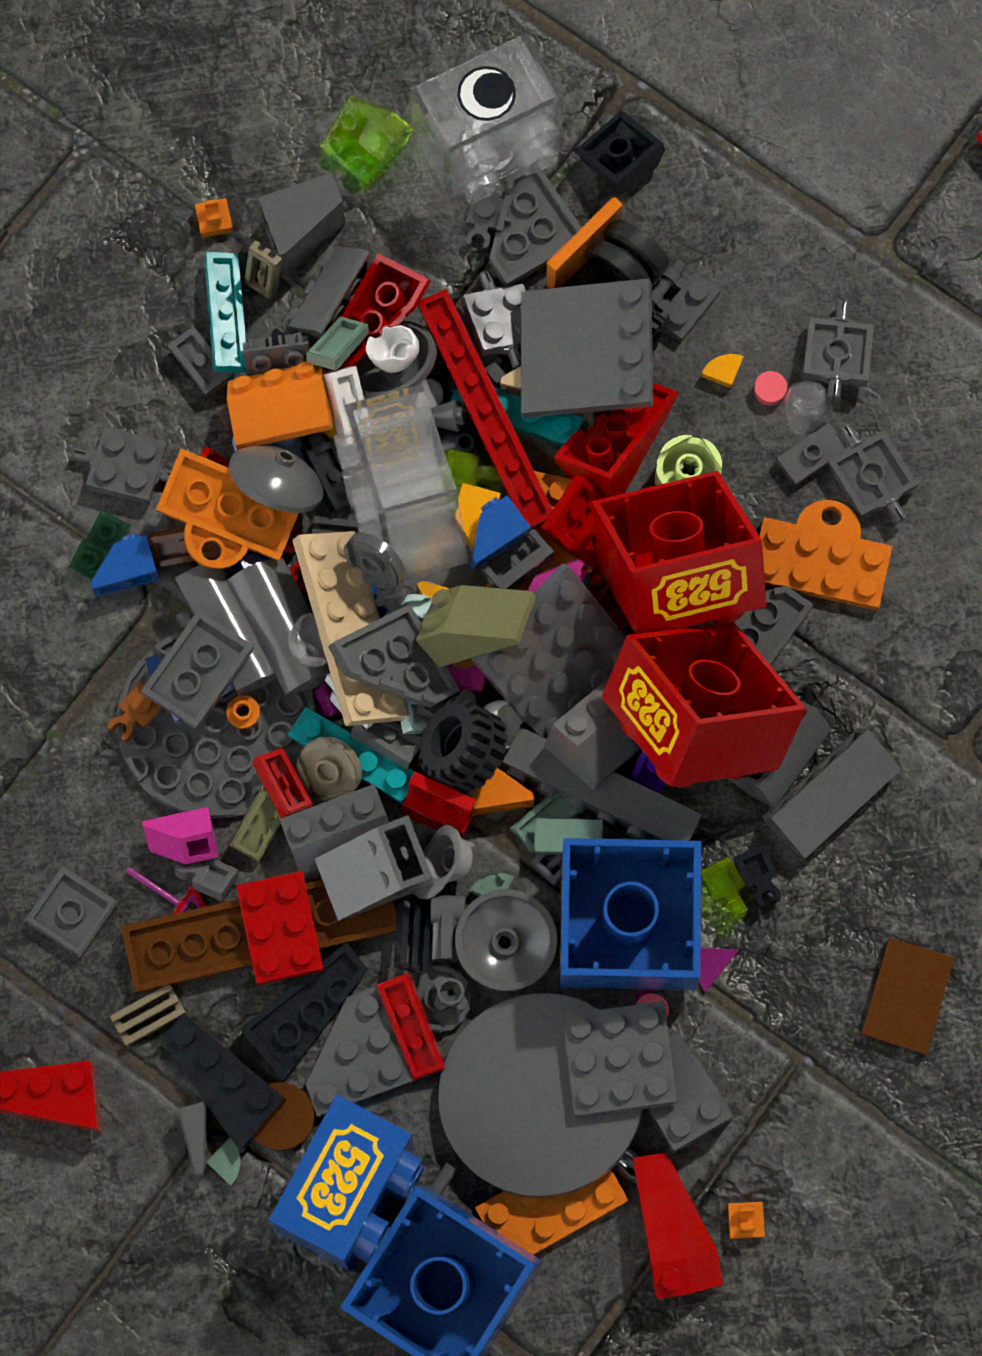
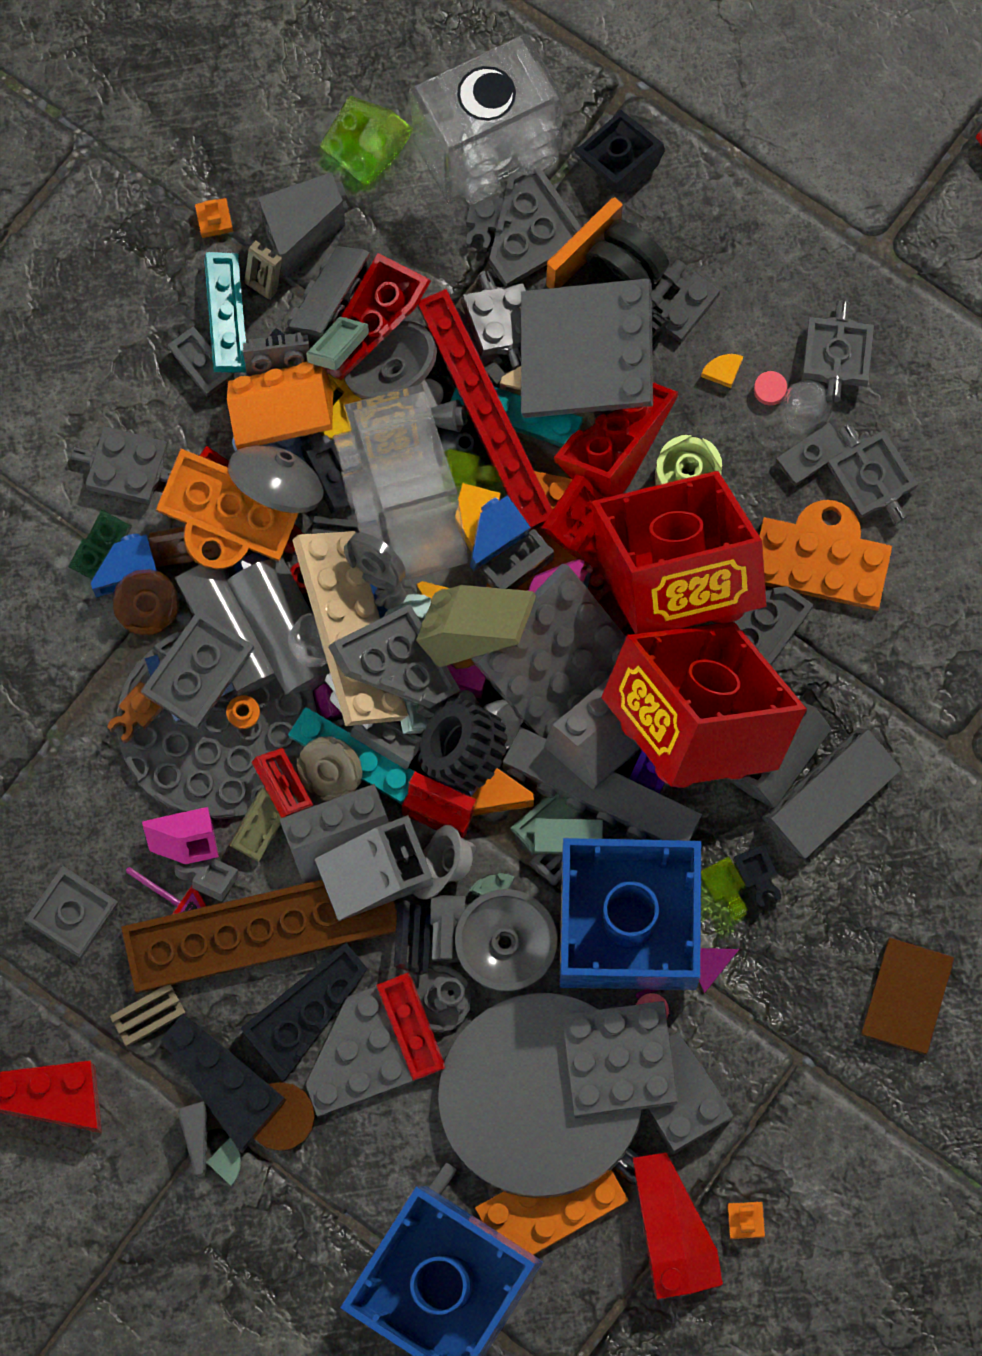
(145, 602): none -> reddish brown tile
(279, 928): red plate -> none
(342, 388): white plate -> none
(345, 1184): blue brick -> none
(393, 349): white hair -> none

